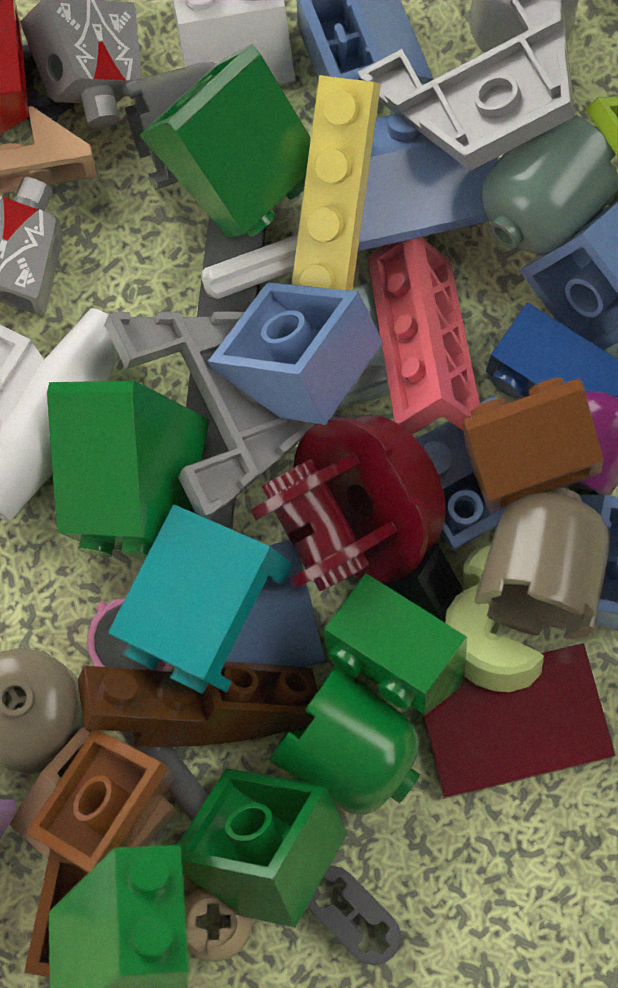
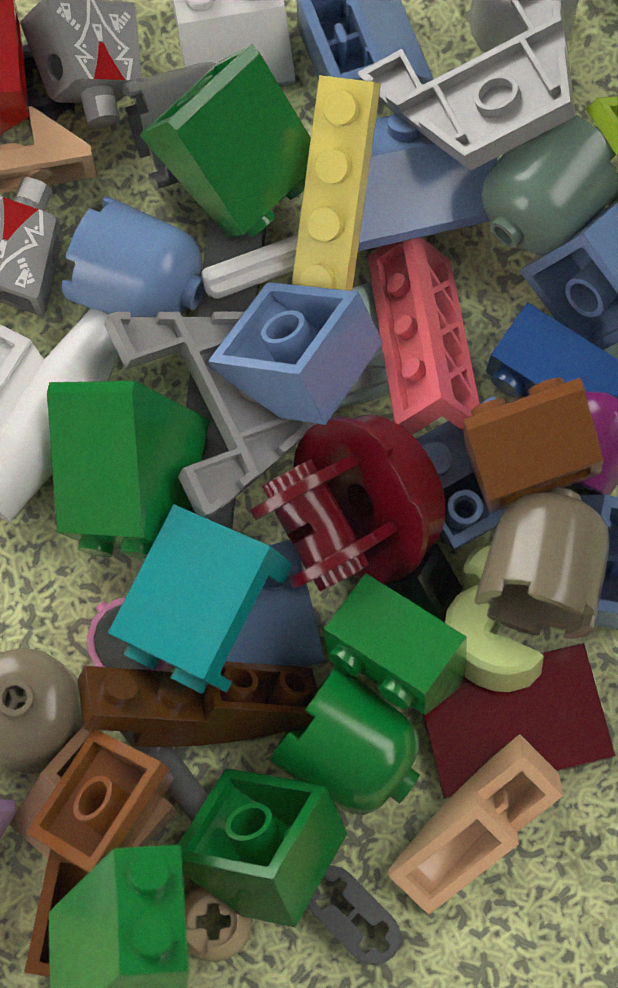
(133, 263): none -> medium blue cylinder
(476, 825): none -> light nougat slope

